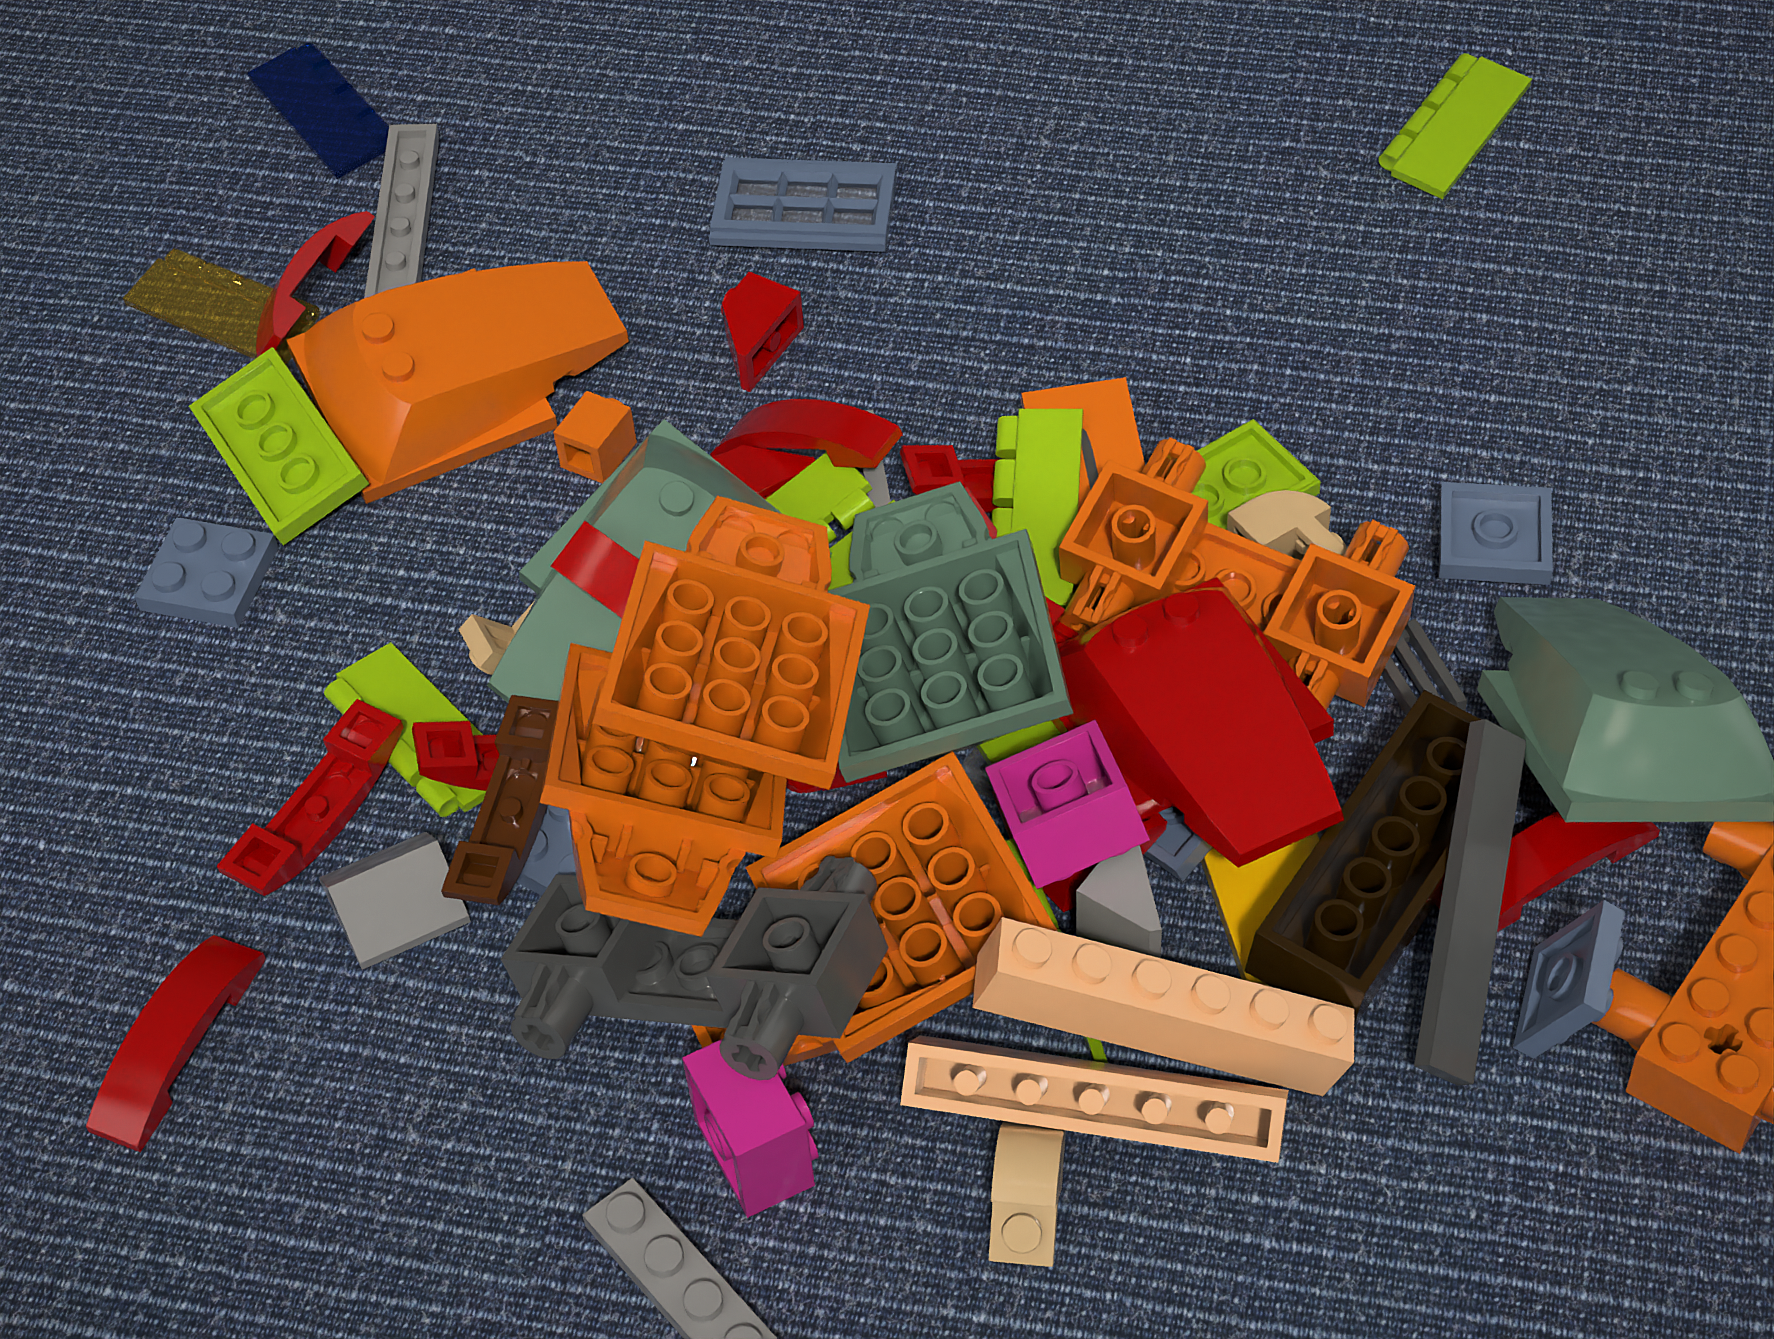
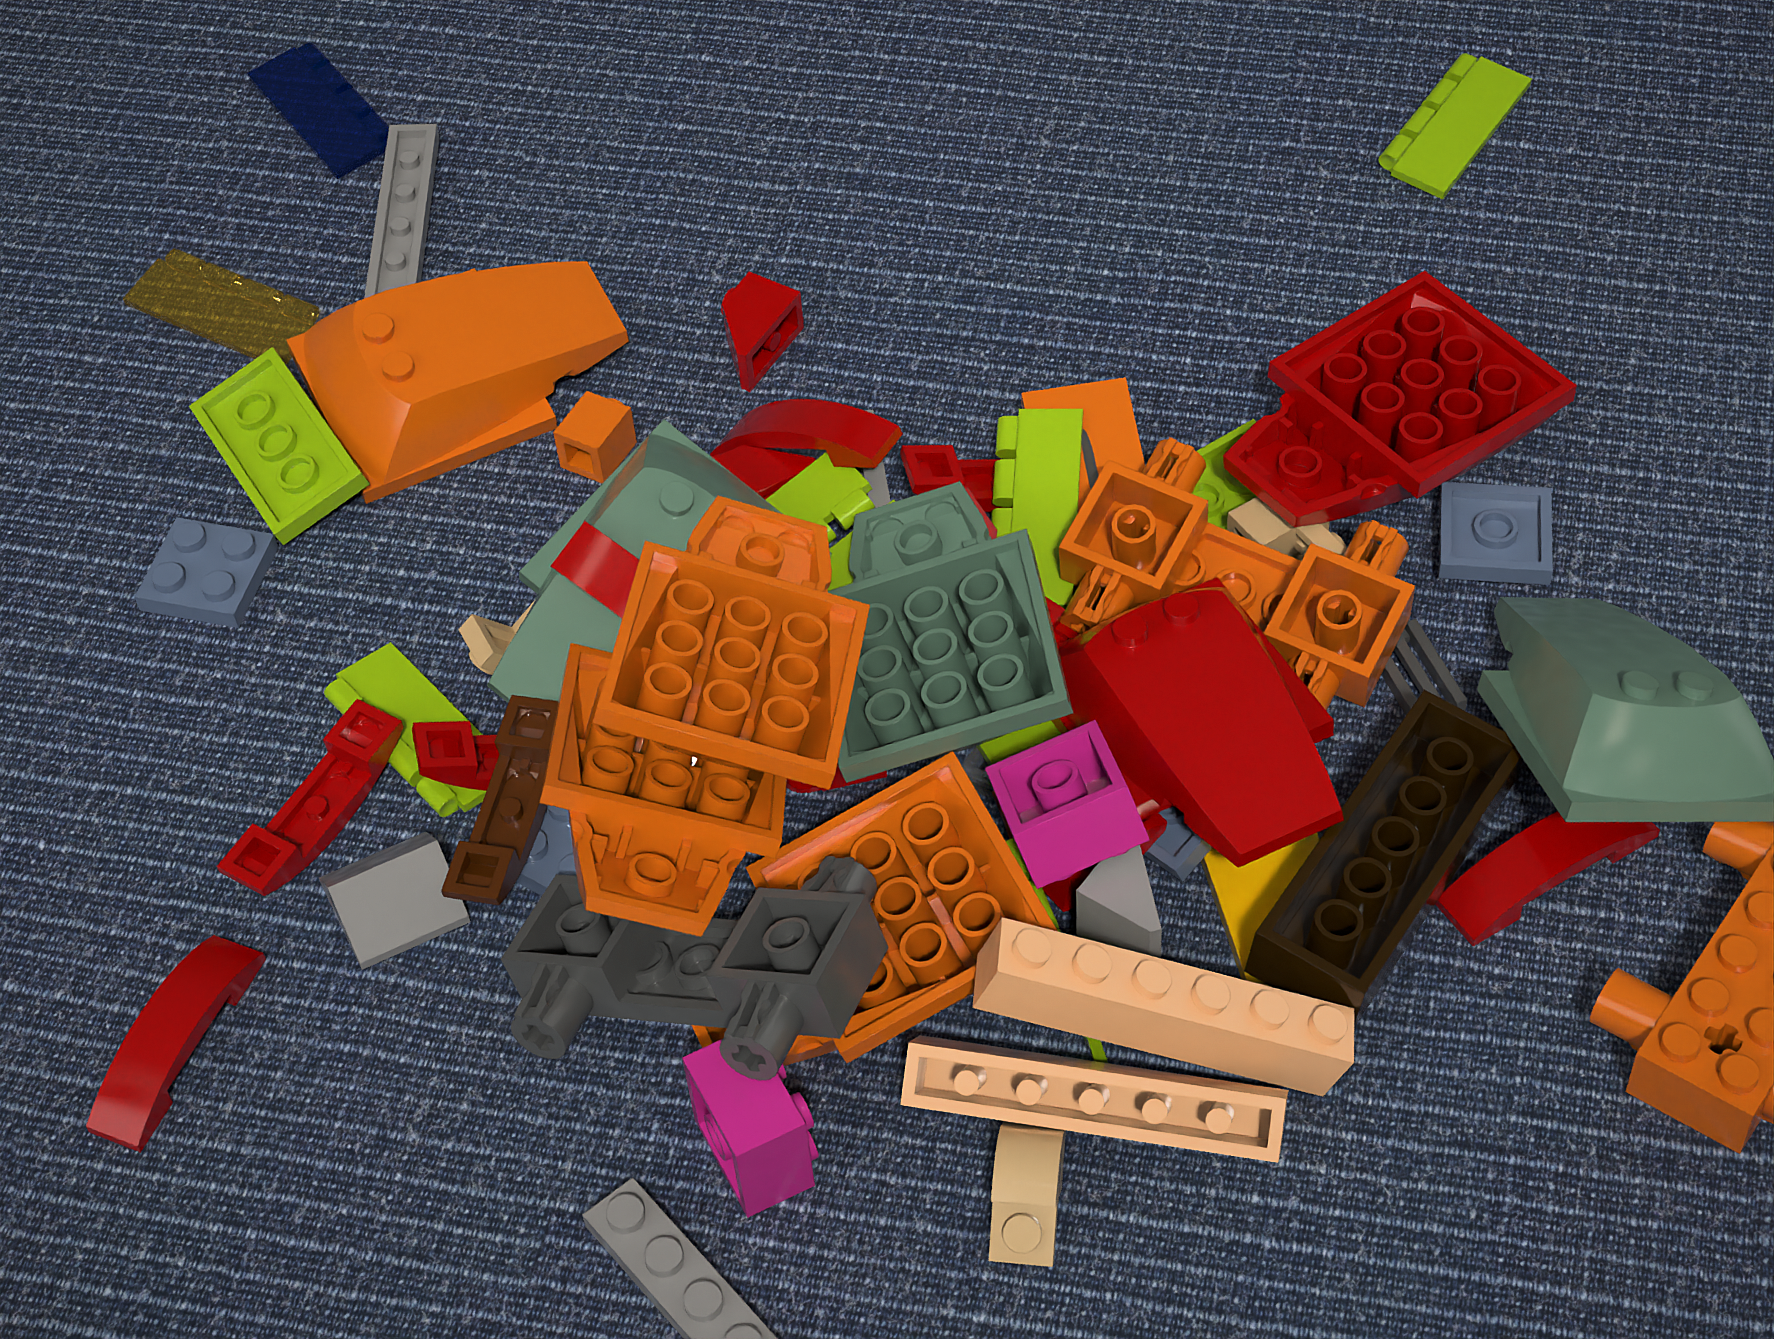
(328, 246): red slope -> none
(804, 204): sand blue piece -> none
(1392, 406): none -> red wedge
(1470, 904): dark grey tile -> none
(1570, 980): sand blue plate -> none

